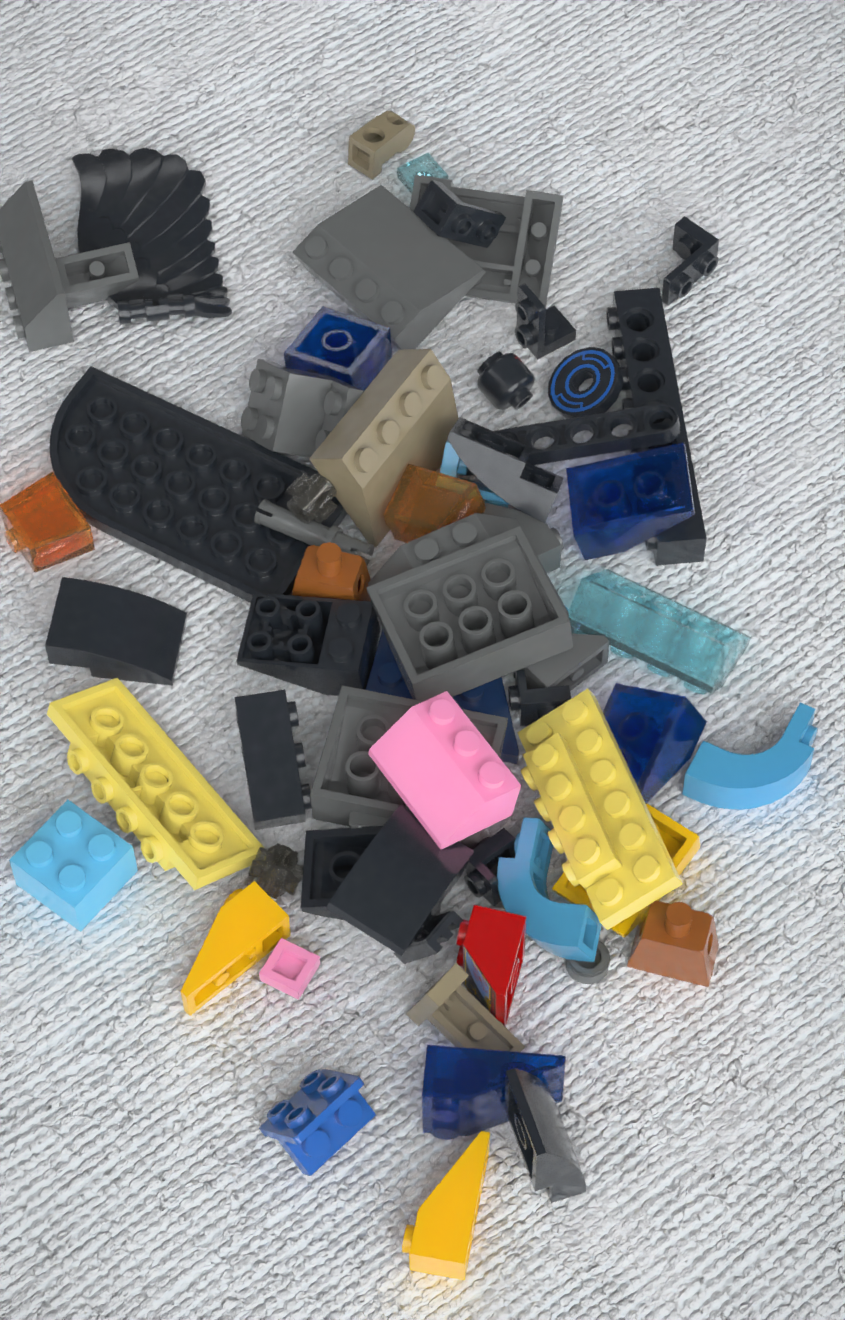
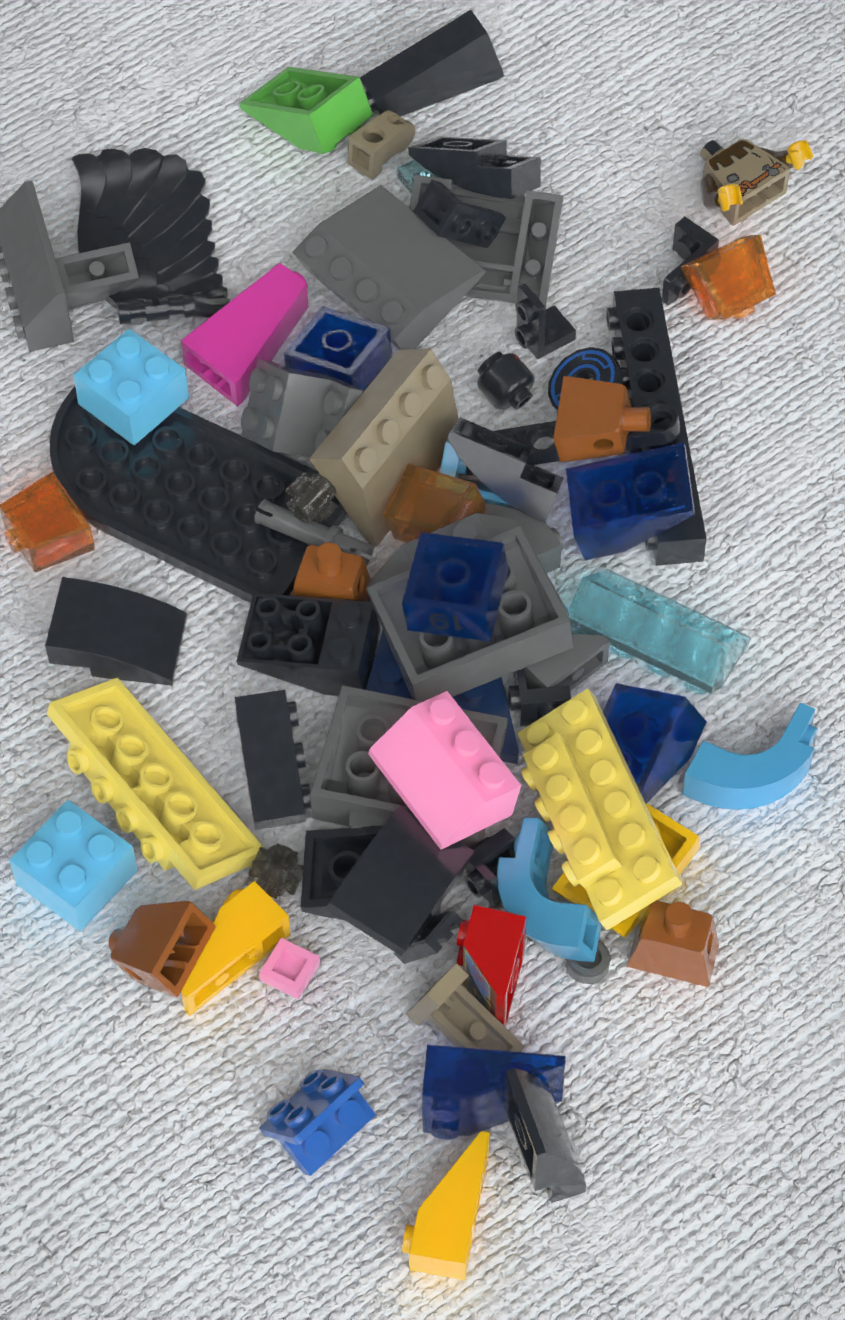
(131, 386): none -> medium azure brick
(161, 944): none -> dark orange torso
(245, 330): none -> dark pink slope
(310, 107): none -> bright green slope
(434, 68): none -> black slope
(455, 586): none -> clear blue brick
(479, 165): none -> black slope
(595, 419): none -> dark orange torso
(731, 278): none -> clear orange torso
(747, 176): none -> torso

